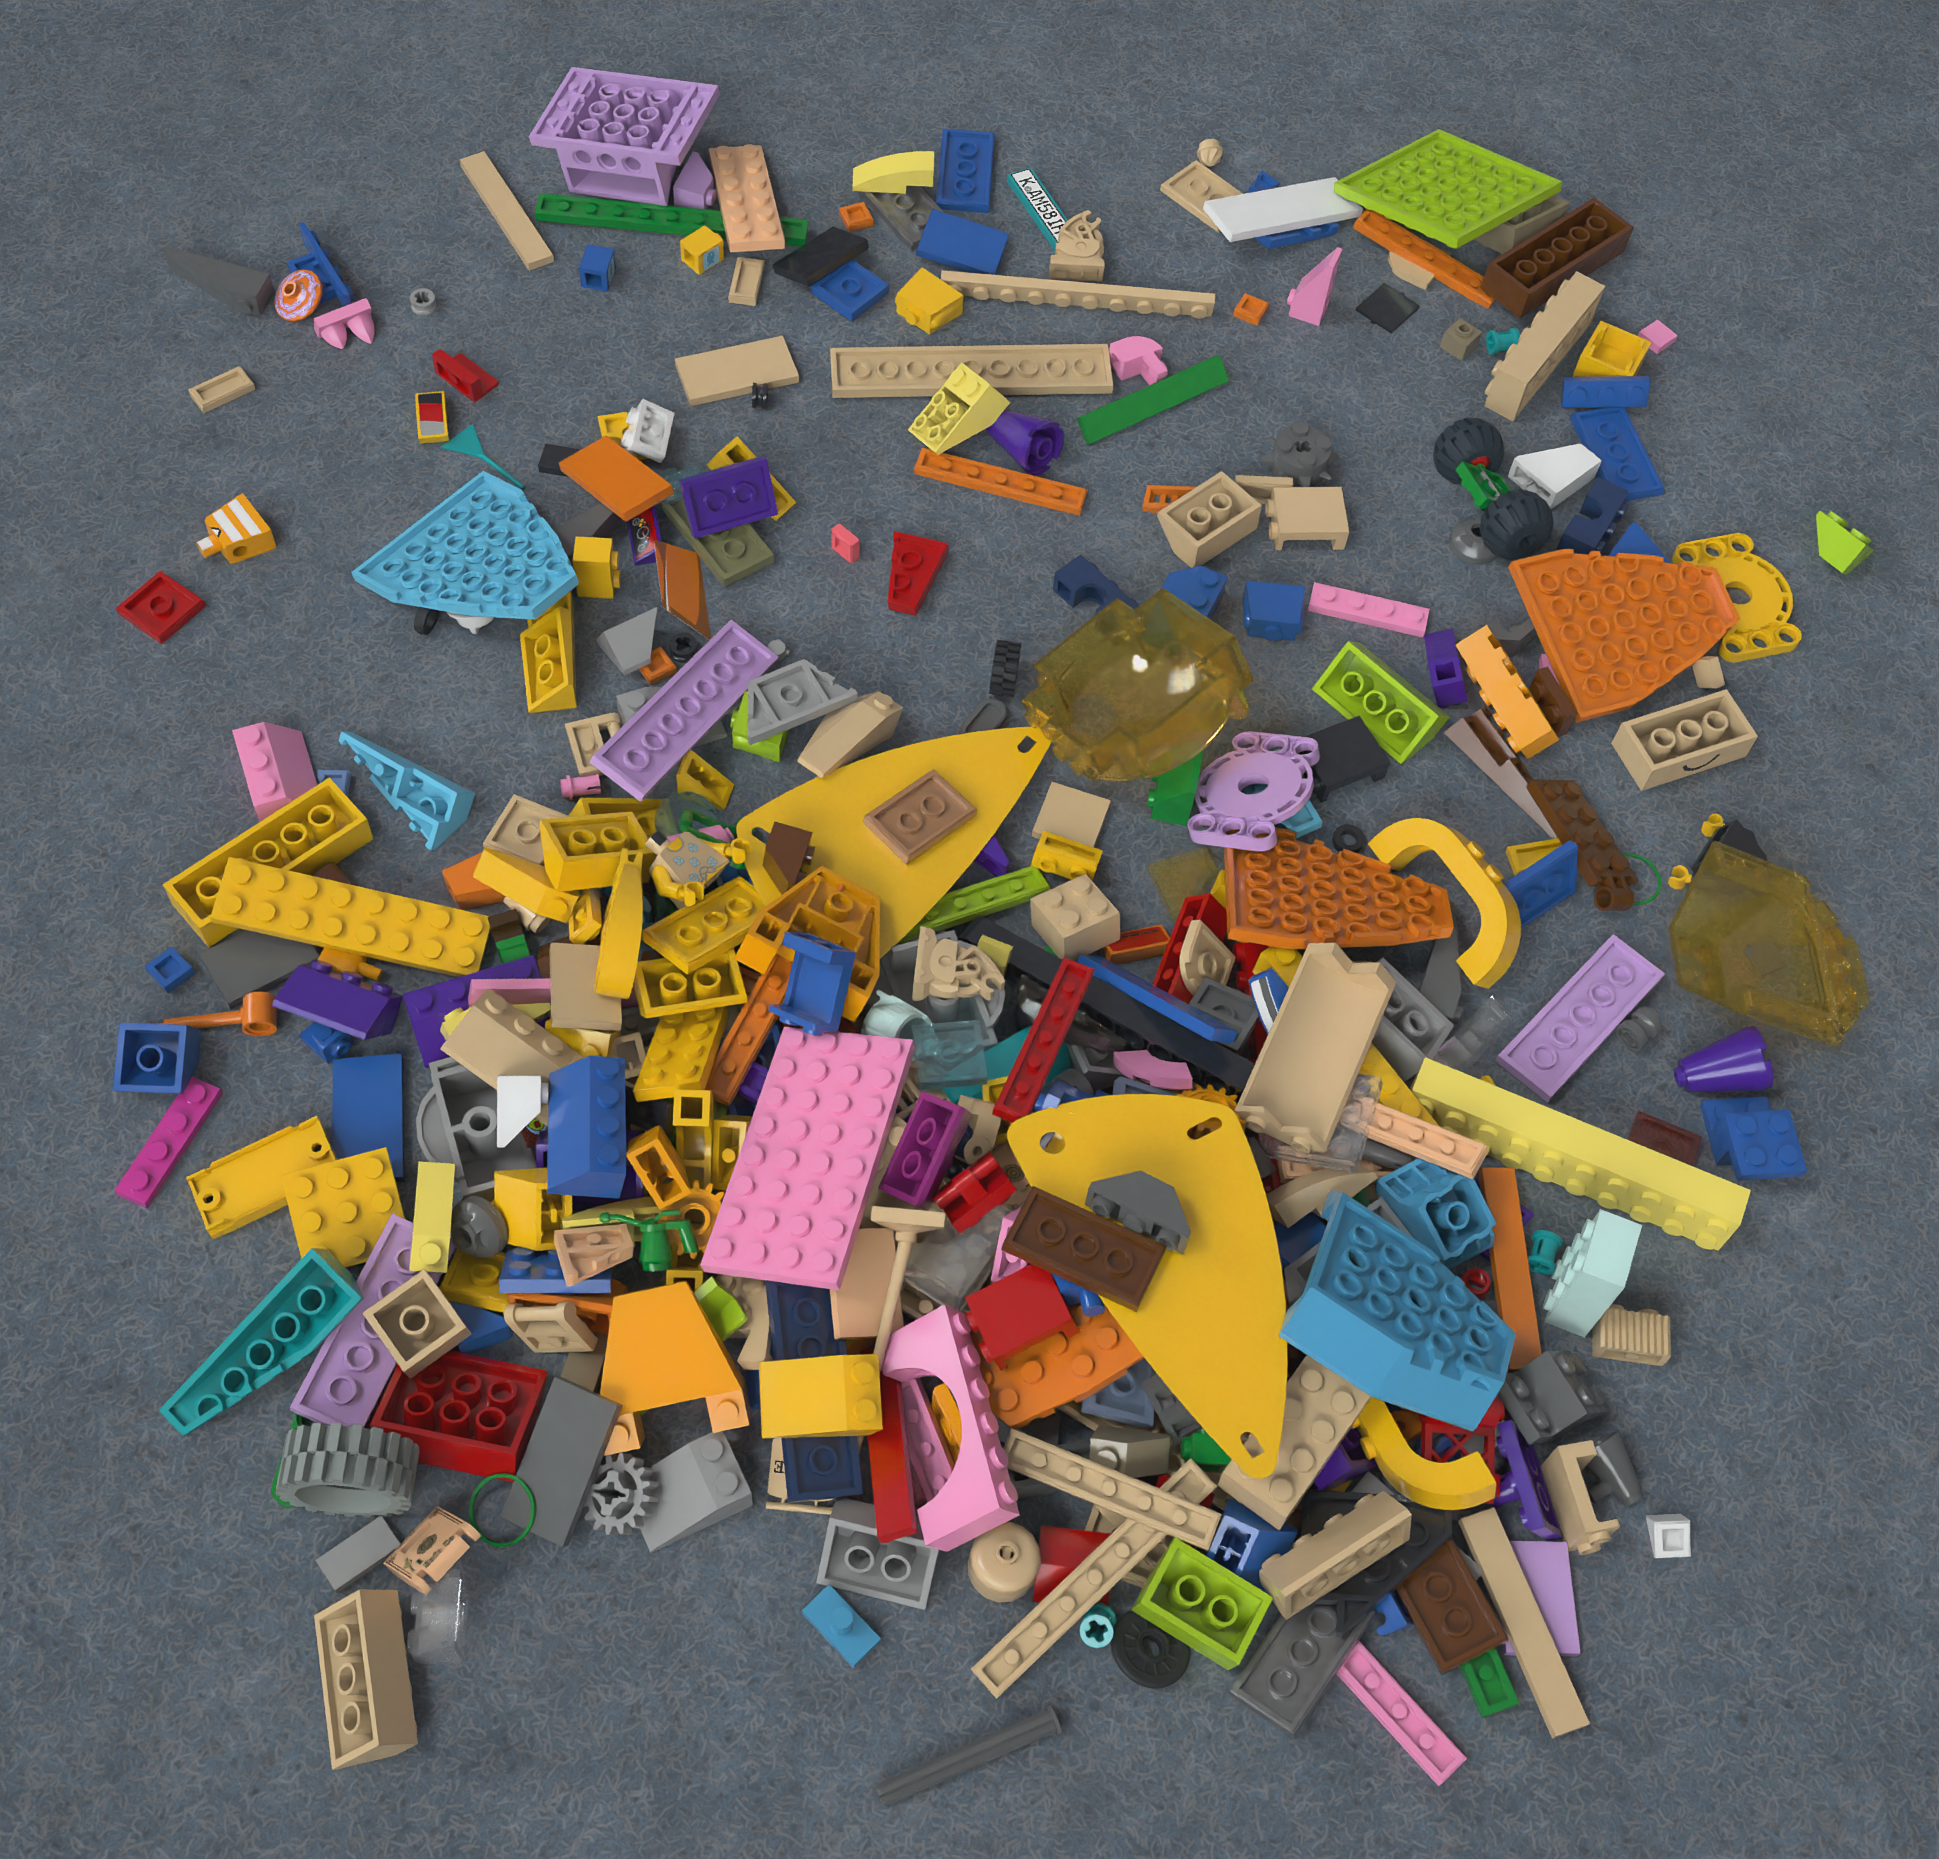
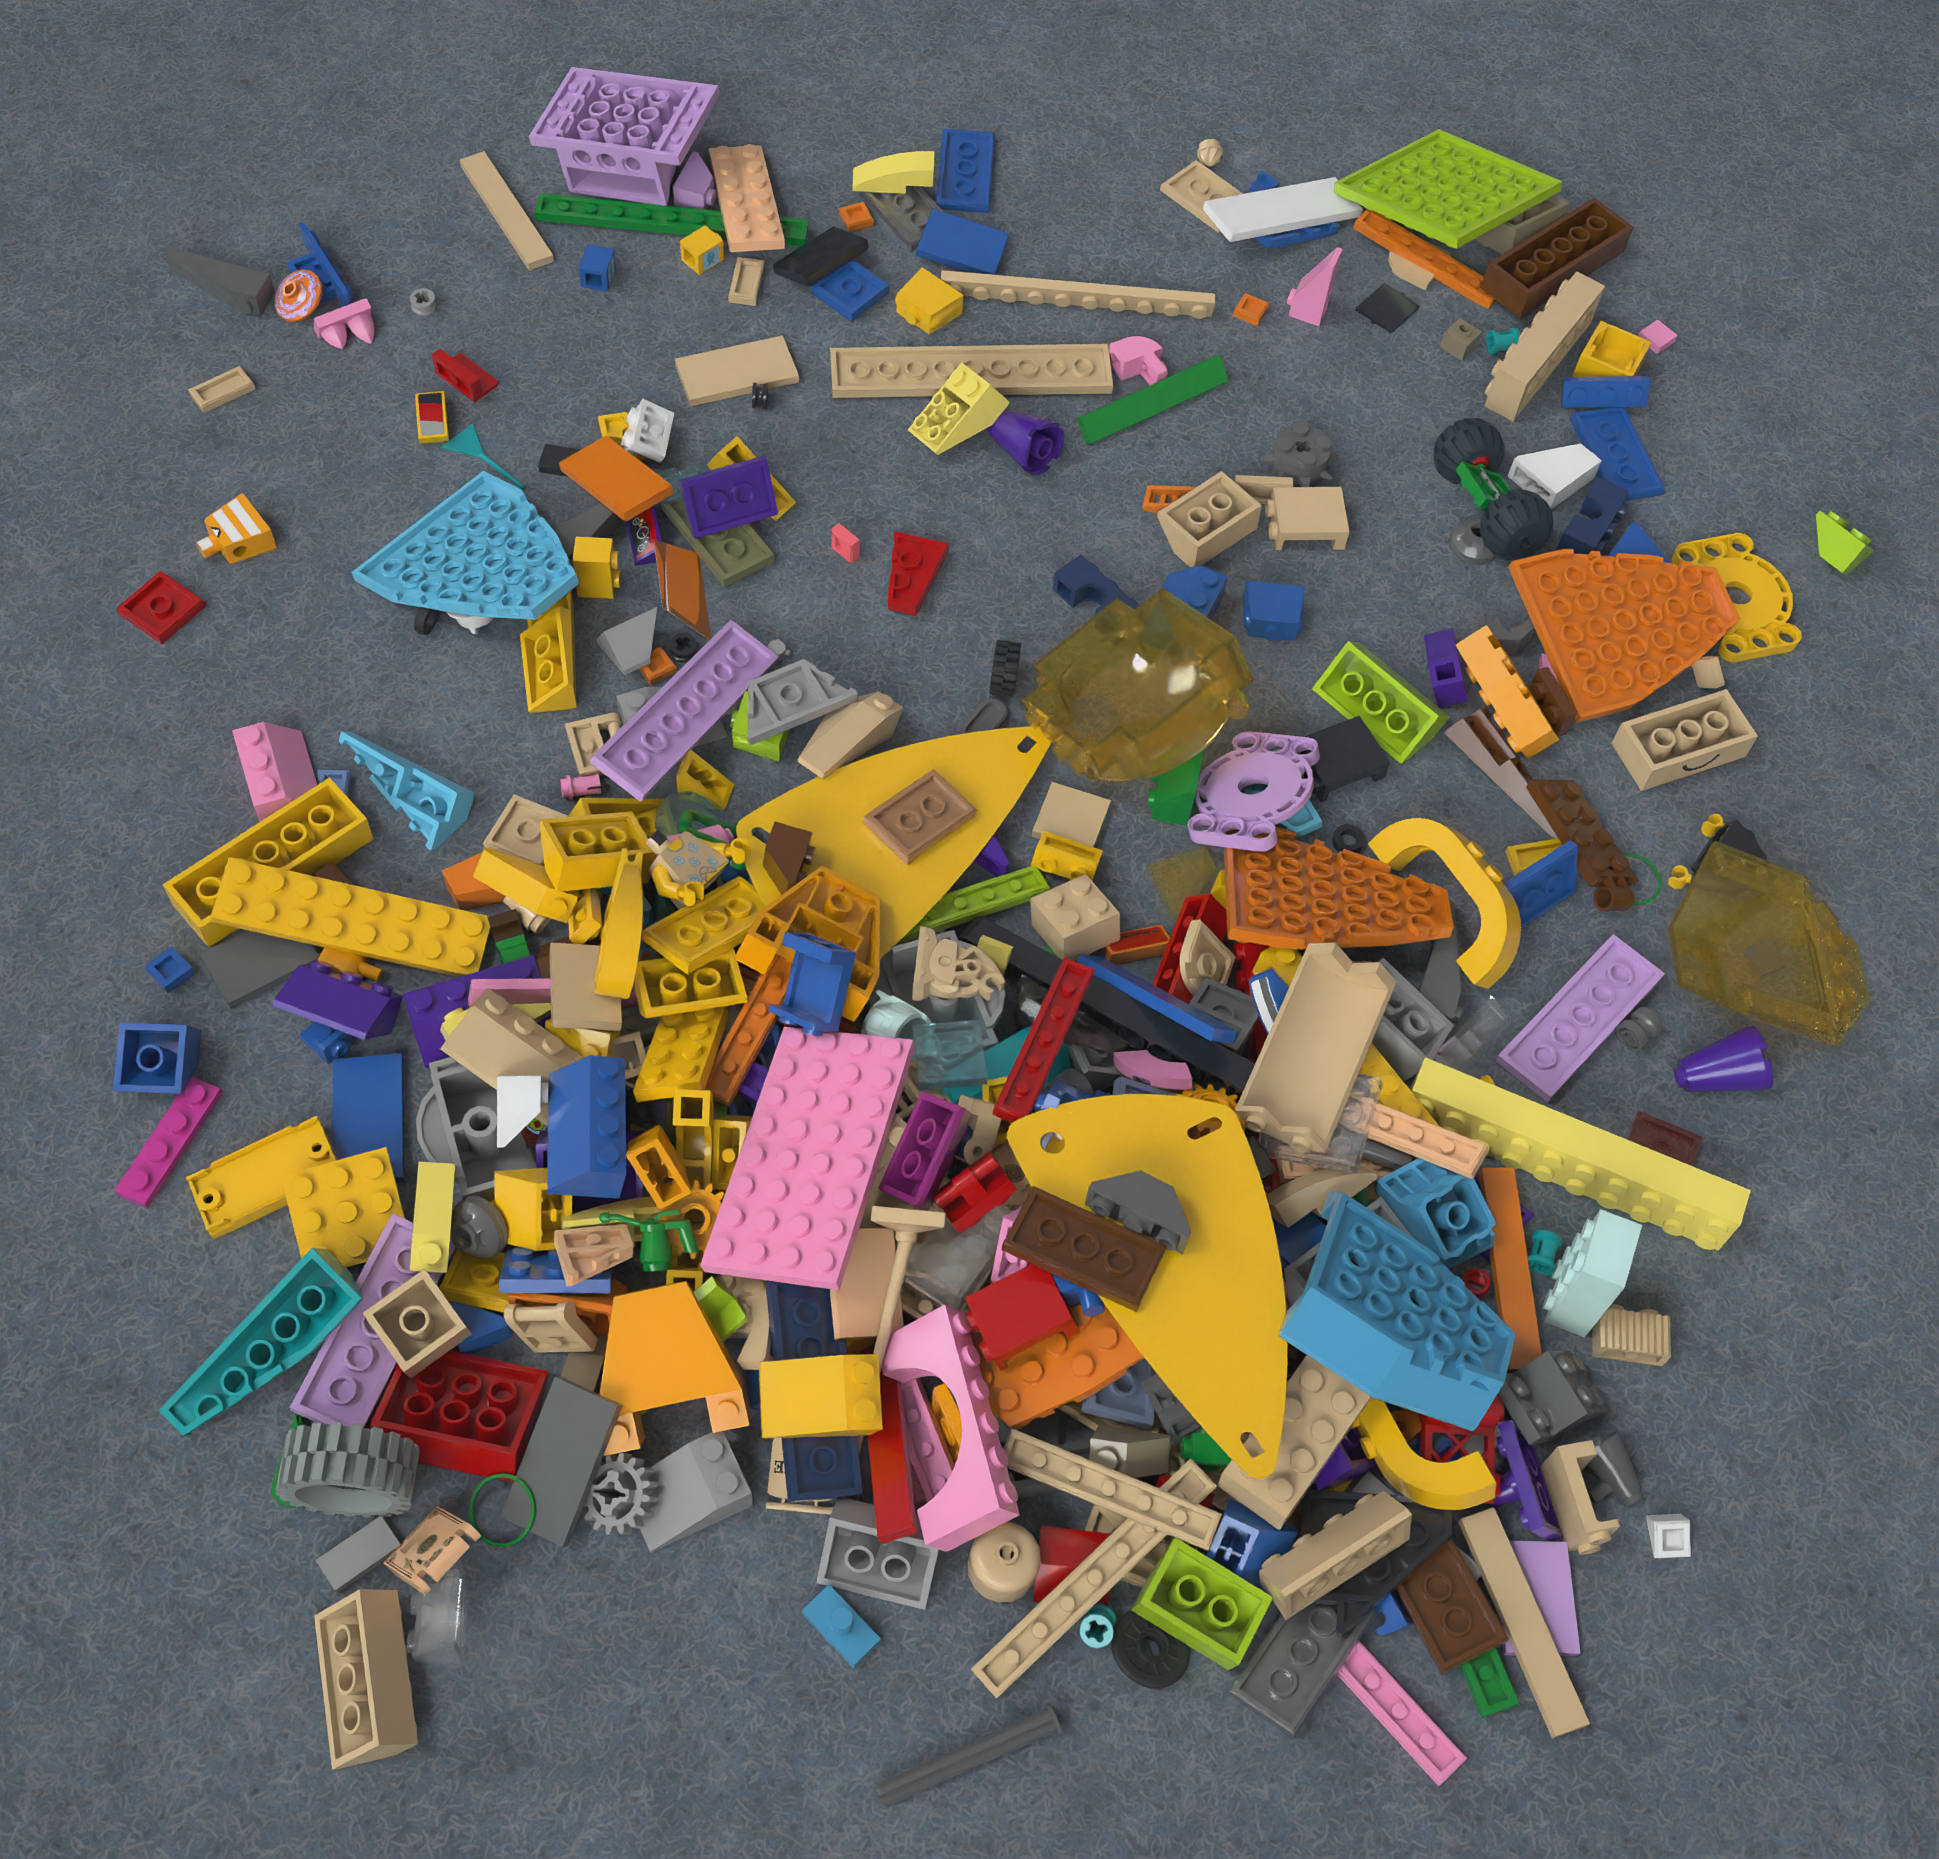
(256, 1016): orange piece -> none
(1001, 481): orange tile -> none
(1038, 203): tile -> none
(1079, 251): tan piece -> none
(1368, 609): bright pink plate -> none
(1753, 1138): blue bracket -> none

